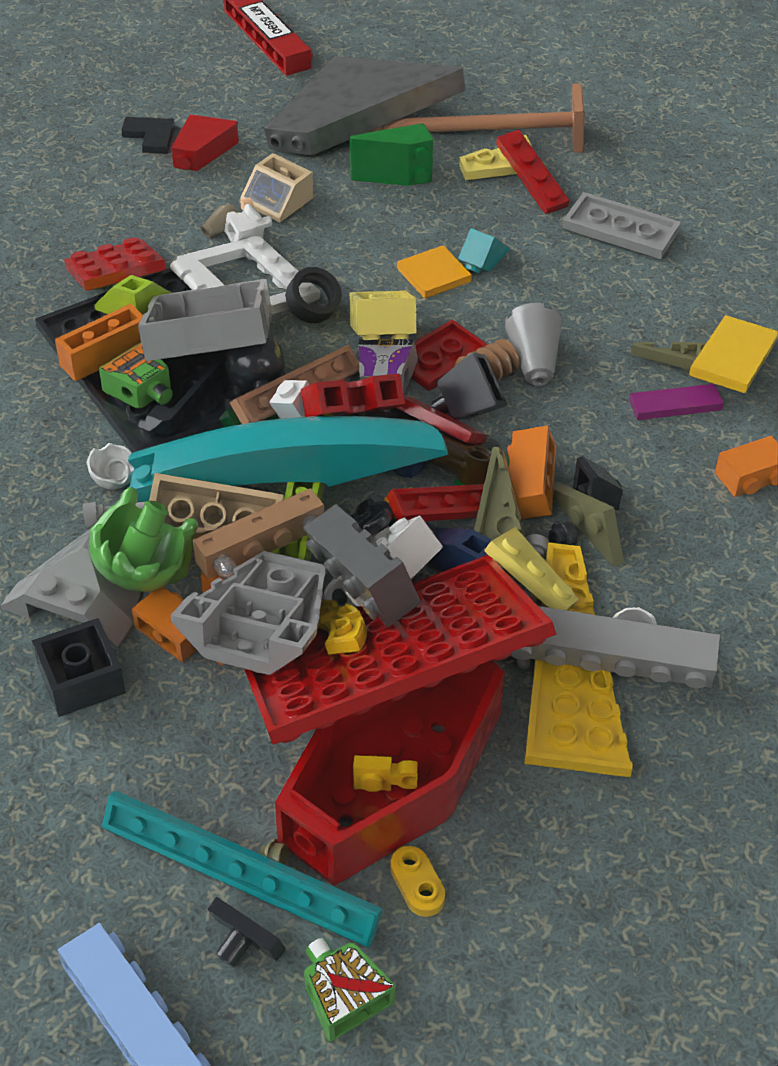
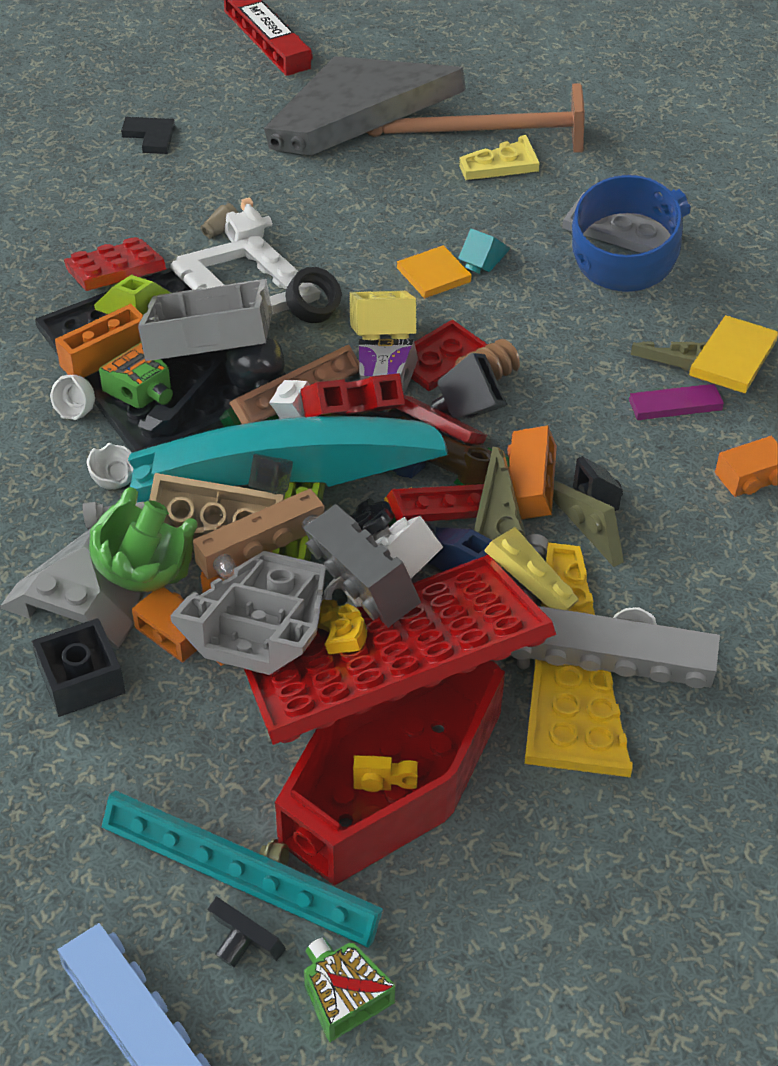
(72, 396): none -> white hair
(203, 141): red slope -> none
(270, 474): none -> clear smoke slope
(278, 187): tan slope -> none
(392, 156): green slope -> none
(417, 878): yellow plate -> none
(532, 172): red plate -> none
(536, 337): light grey cone -> none
(563, 533): black plate -> none
(635, 196): none -> blue cylinder

